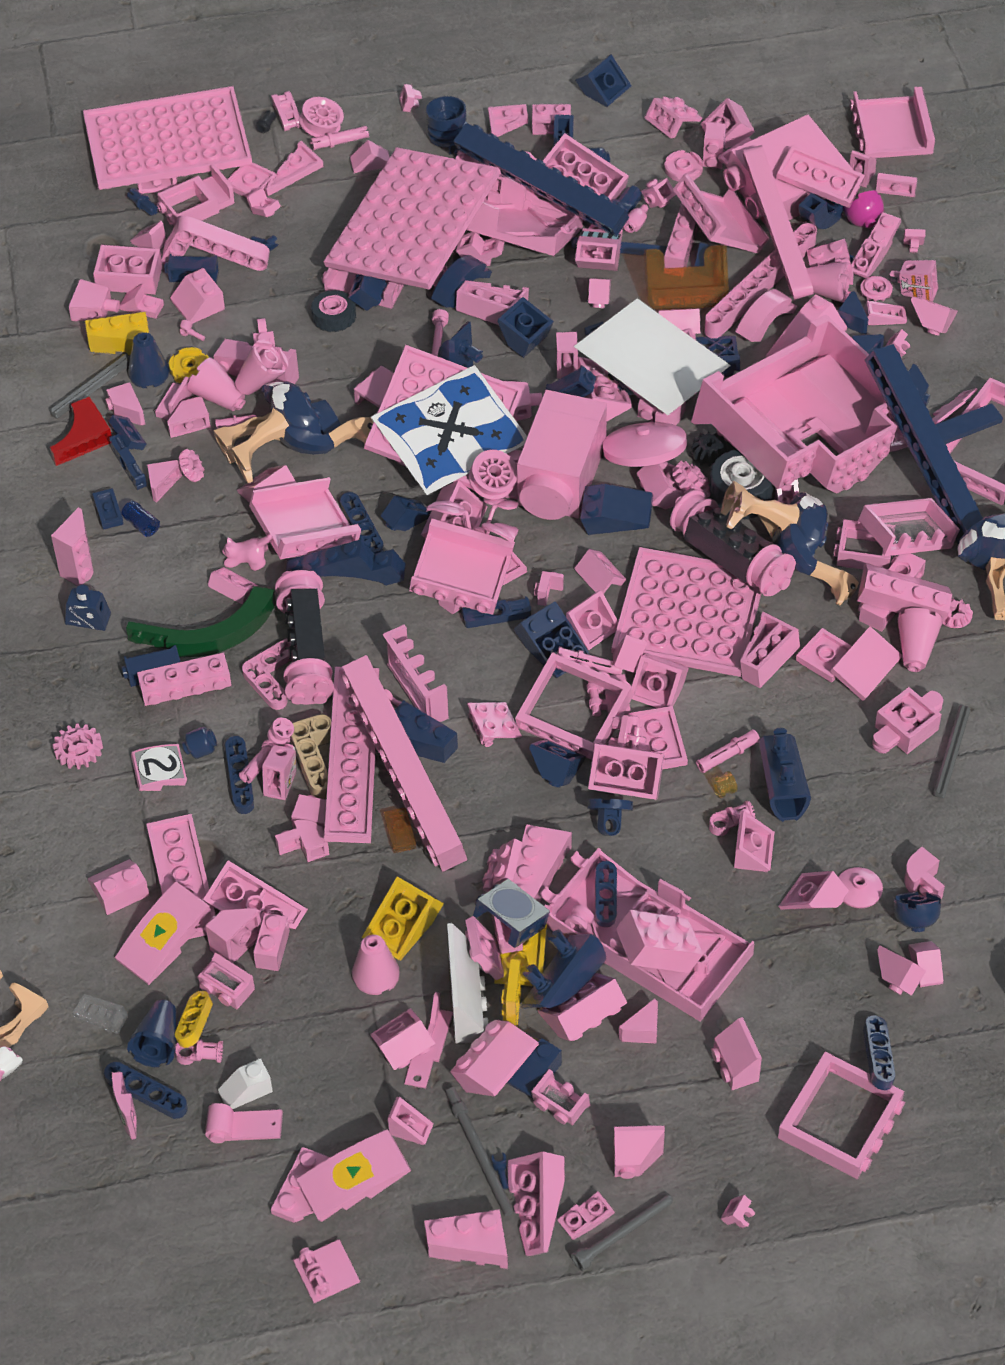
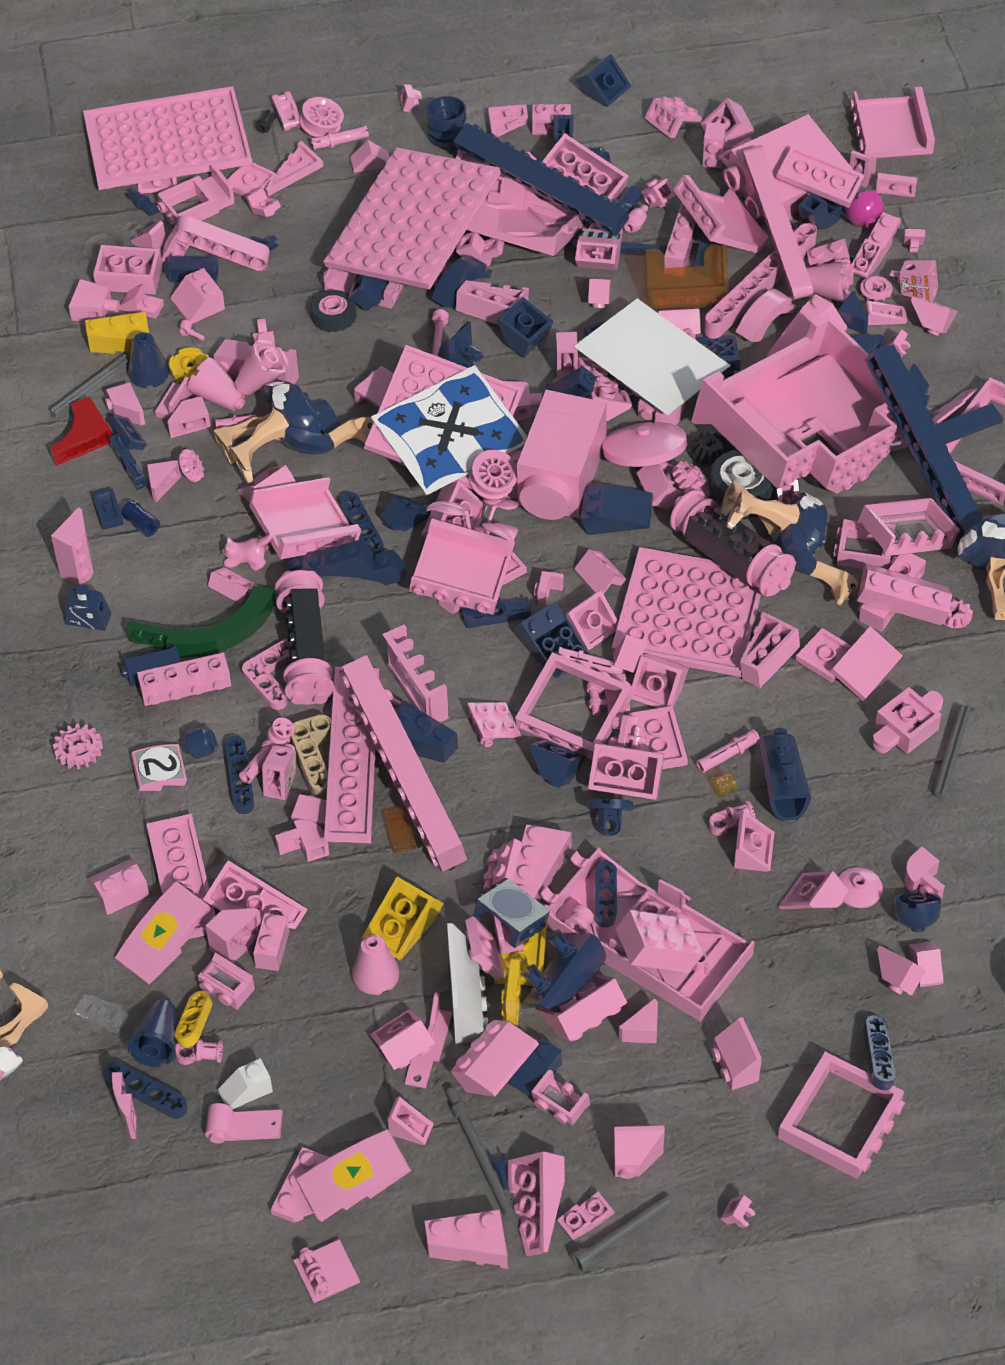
(683, 163): bright pink tile -> none
(917, 636): bright pink cone -> none

